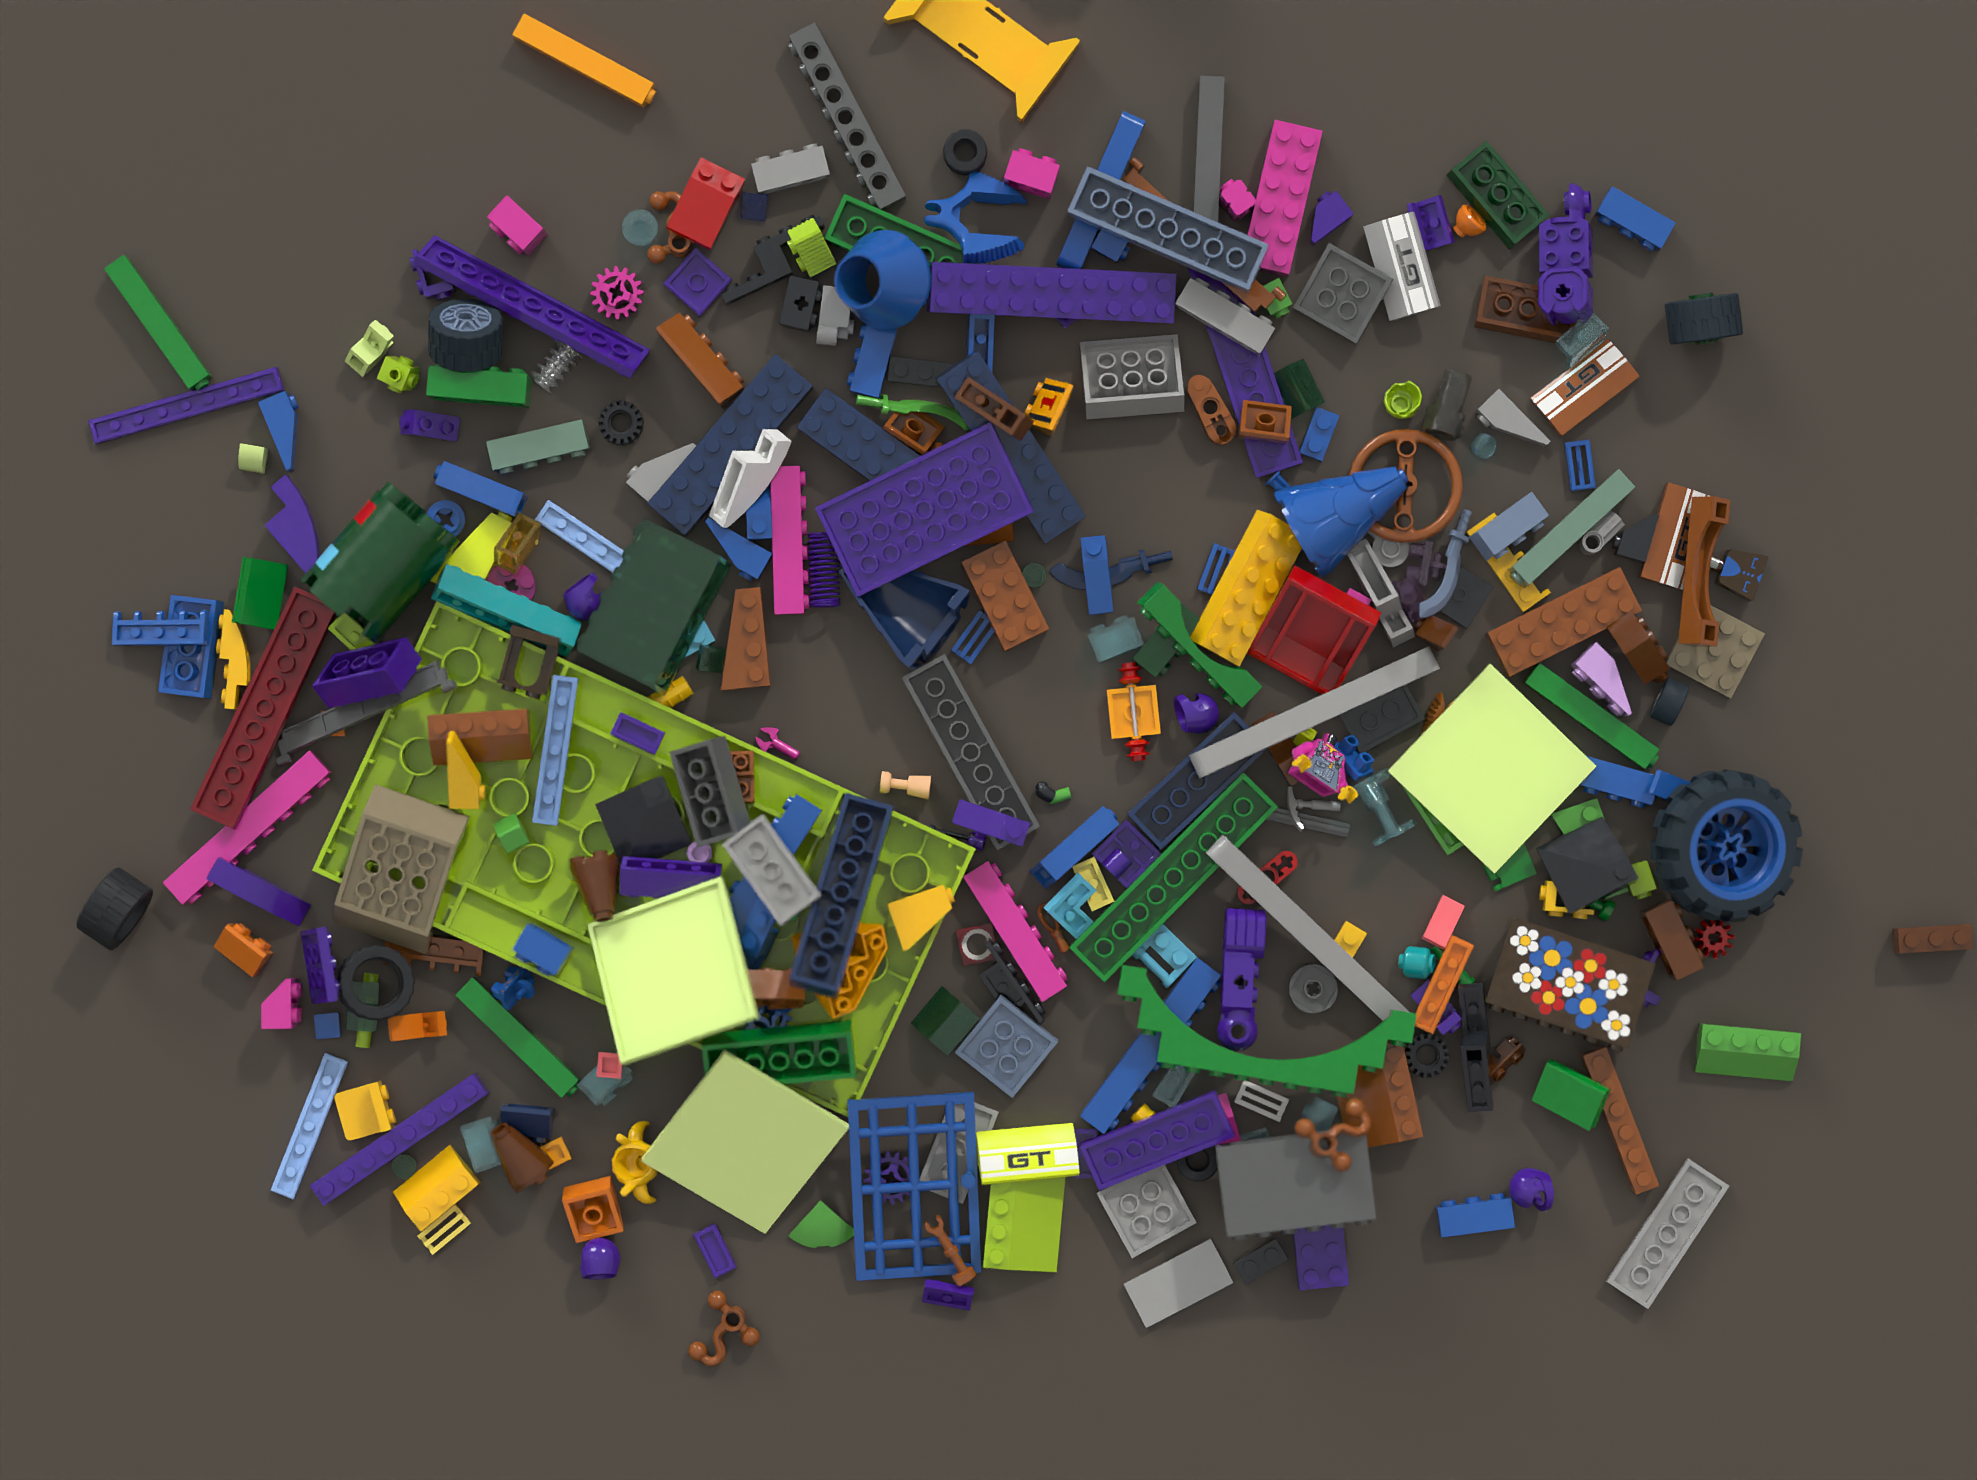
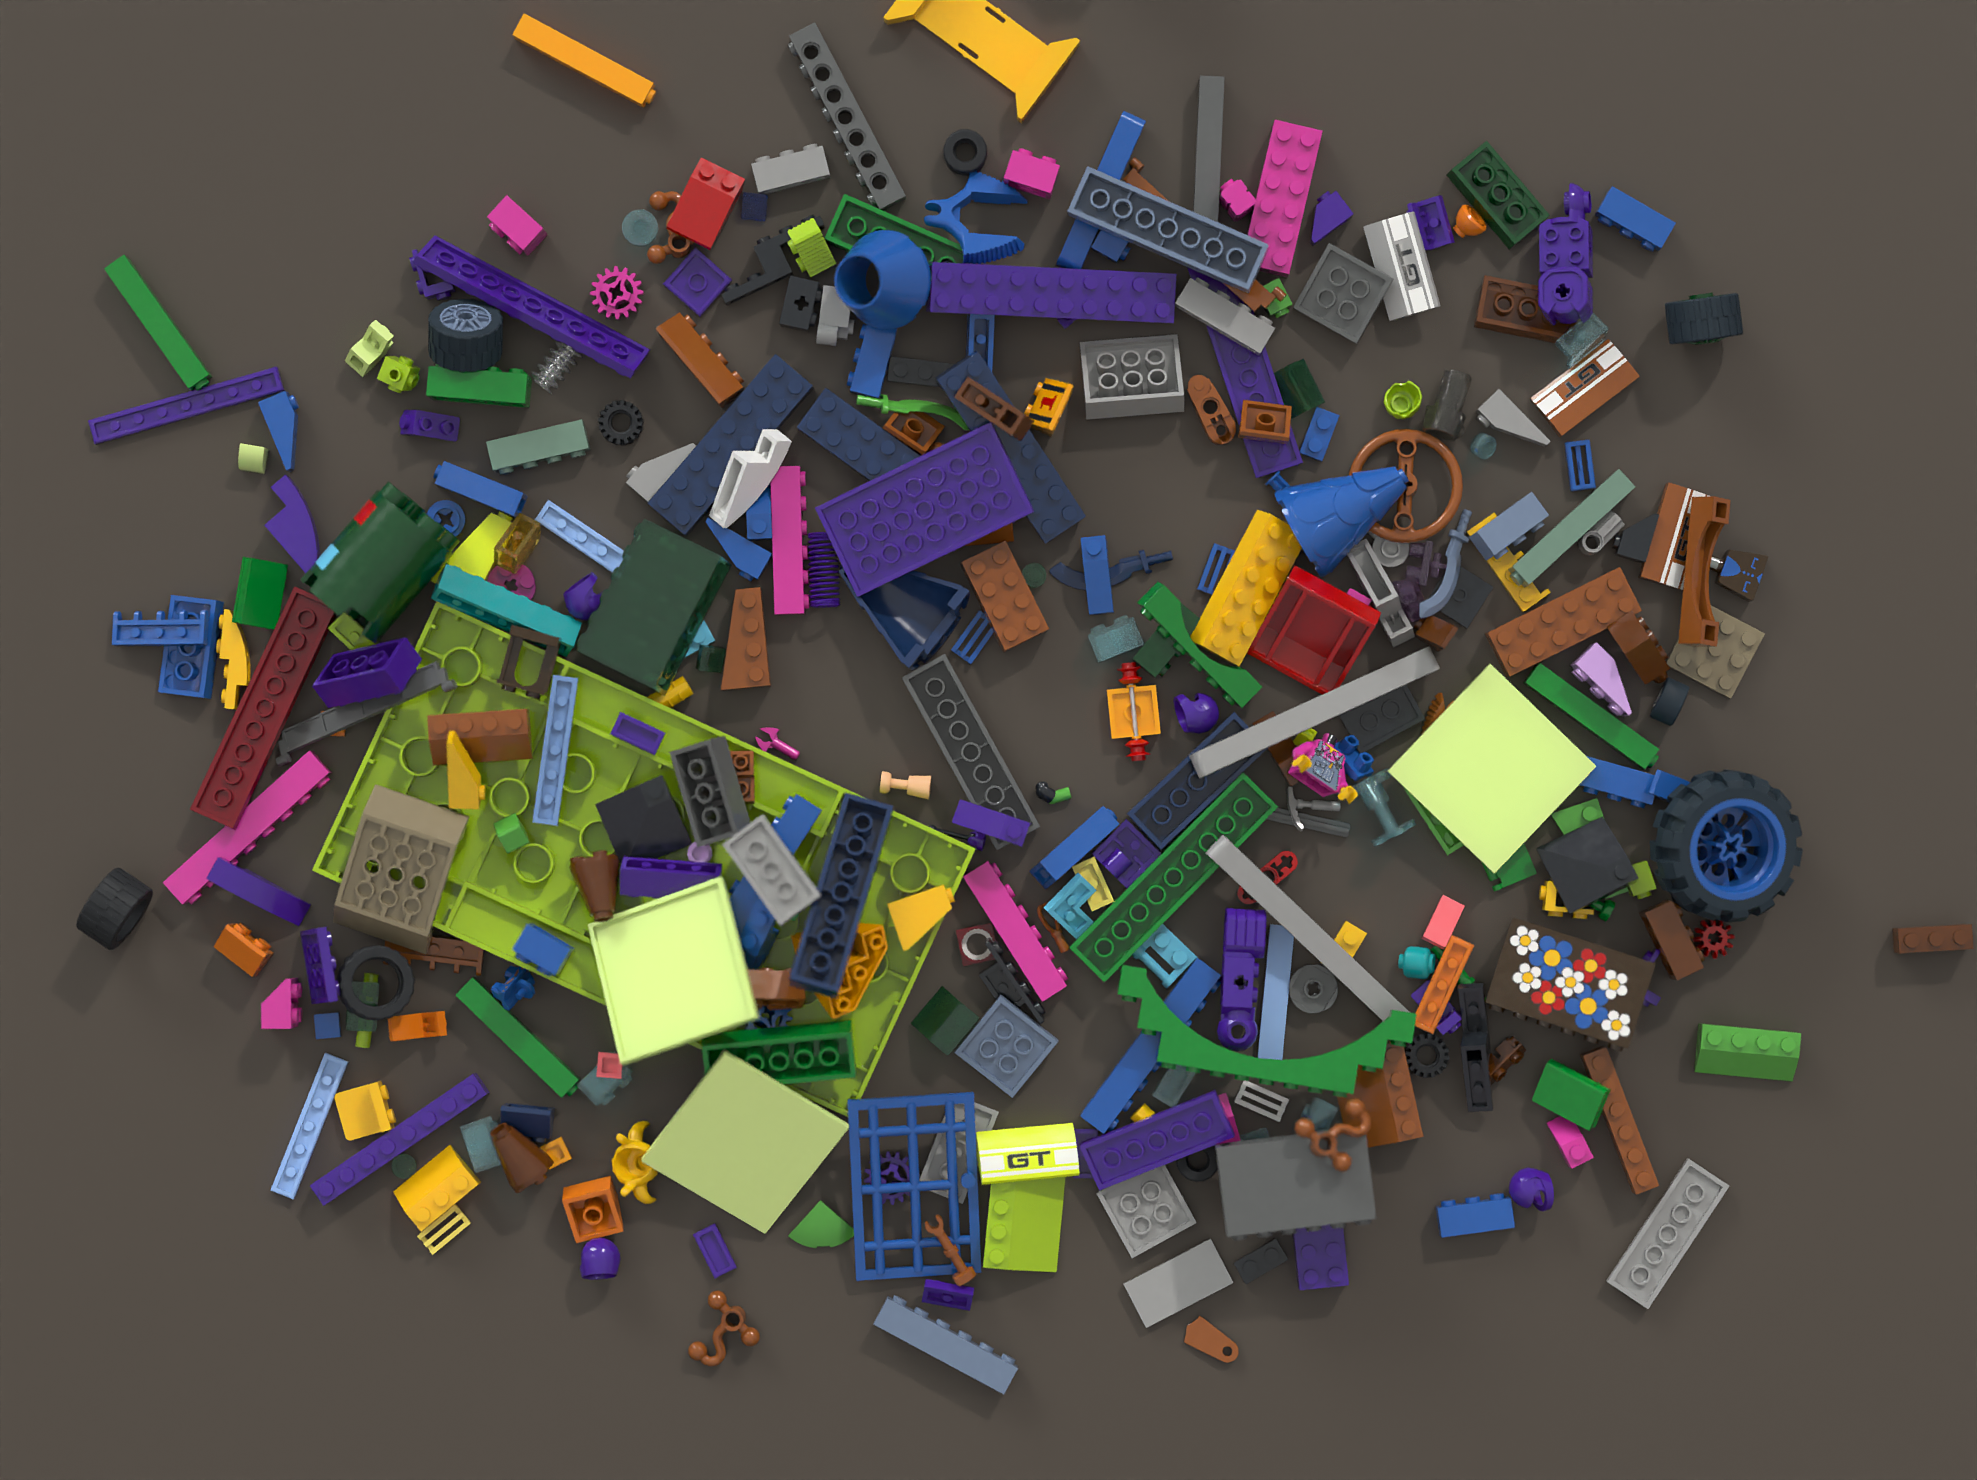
(946, 1345): none -> sand blue brick
(1210, 1340): none -> dark orange piece
(1275, 993): none -> light blue tile
(1569, 1141): none -> dark pink slope

